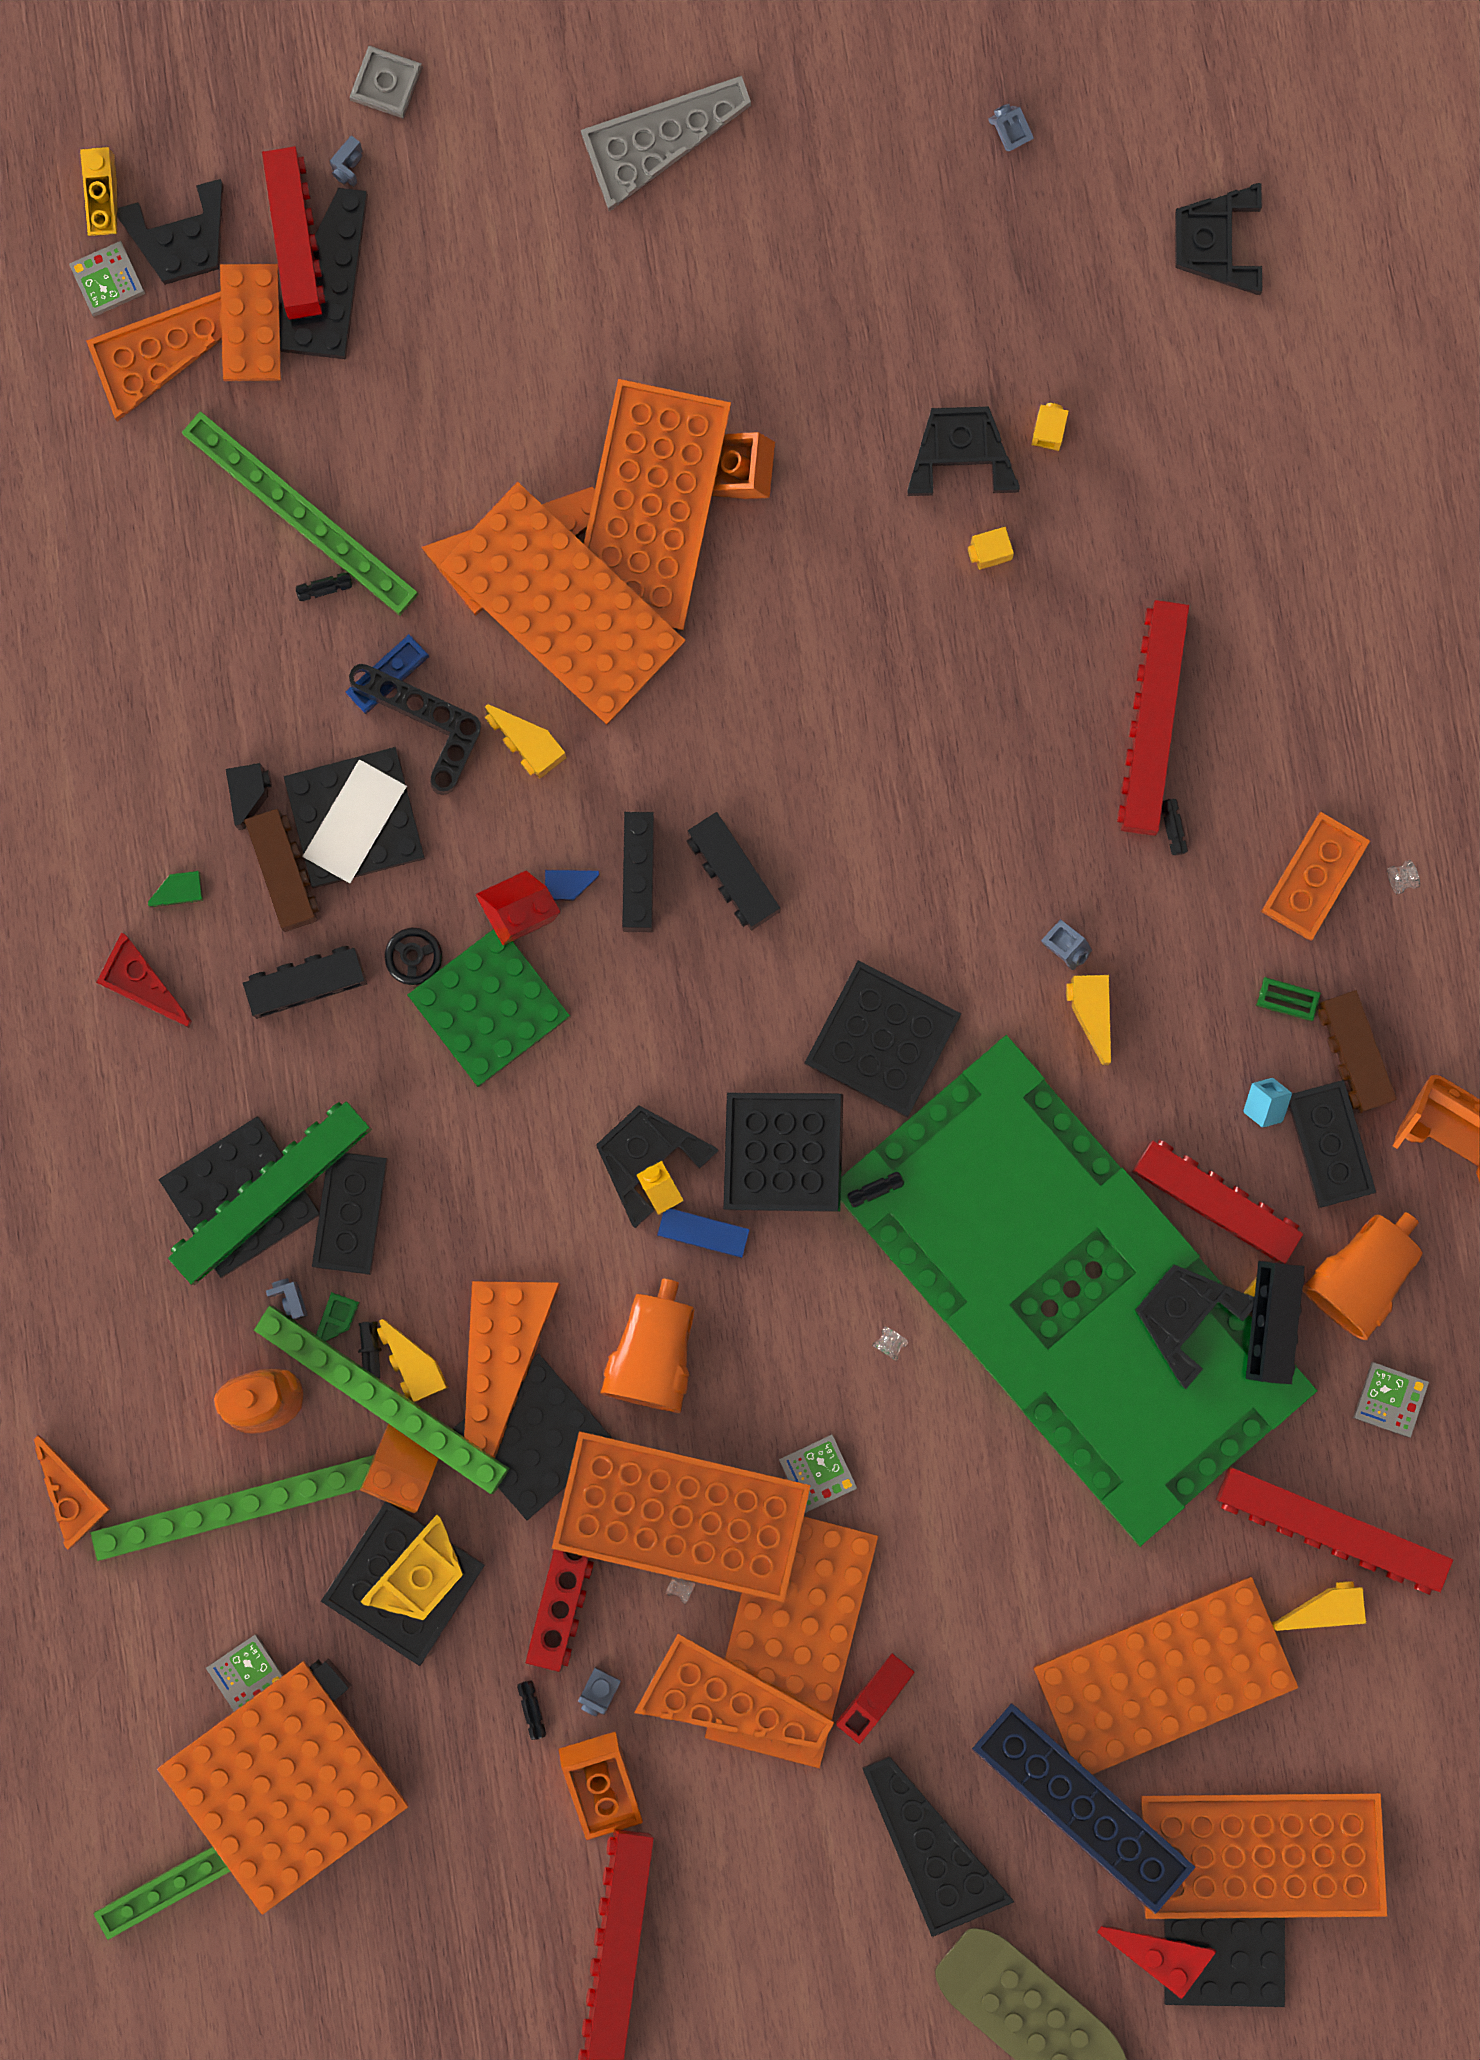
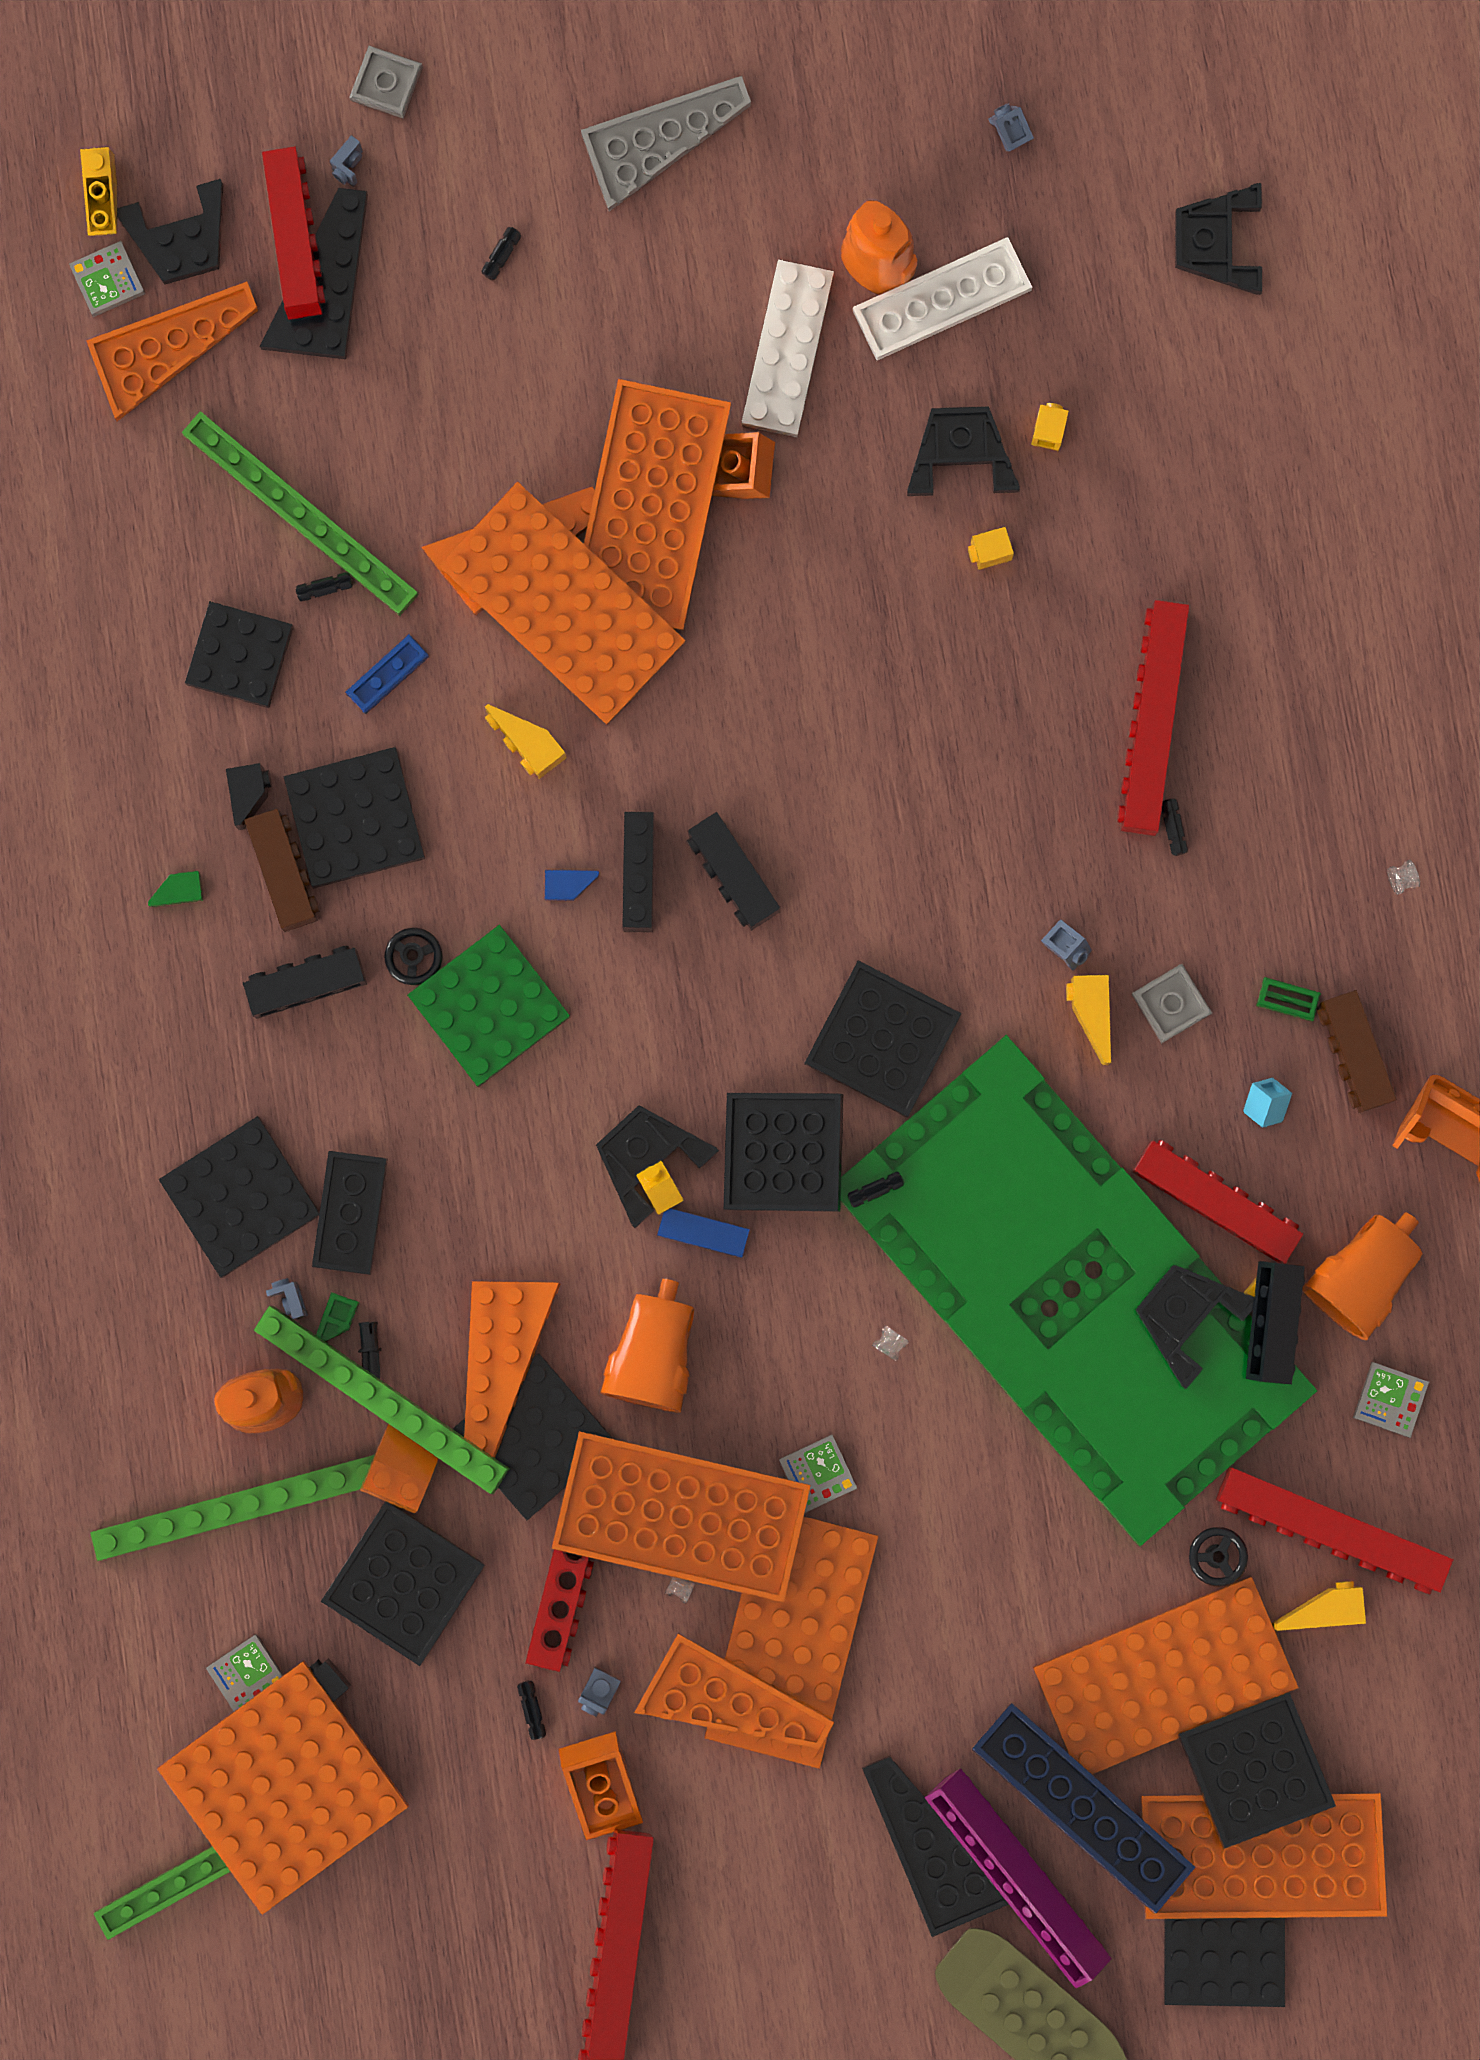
(74, 1501): orange wing -> none
(133, 978): red wing -> none
(239, 654): none -> black plate
(250, 322): orange plate -> none
(269, 1193): green brick -> none
(354, 821): white sticker -> none
(419, 1369): yellow slope -> none
(419, 1575): yellow wing -> none
(424, 716): black beam -> none
(501, 253): none -> black axle
(518, 906): red slope -> none
(787, 348): none -> white plate
(874, 1699): red slope -> none
(878, 248): none -> orange torso
(942, 298): none -> white plate
(1018, 1878): none -> magenta brick
(1168, 1961): red wing -> none
(1171, 1003): none -> light grey tile
(1228, 1537): none -> black piece
(1256, 1770): none -> black plate
(1315, 876): orange plate -> none
(1331, 1144): black plate -> none

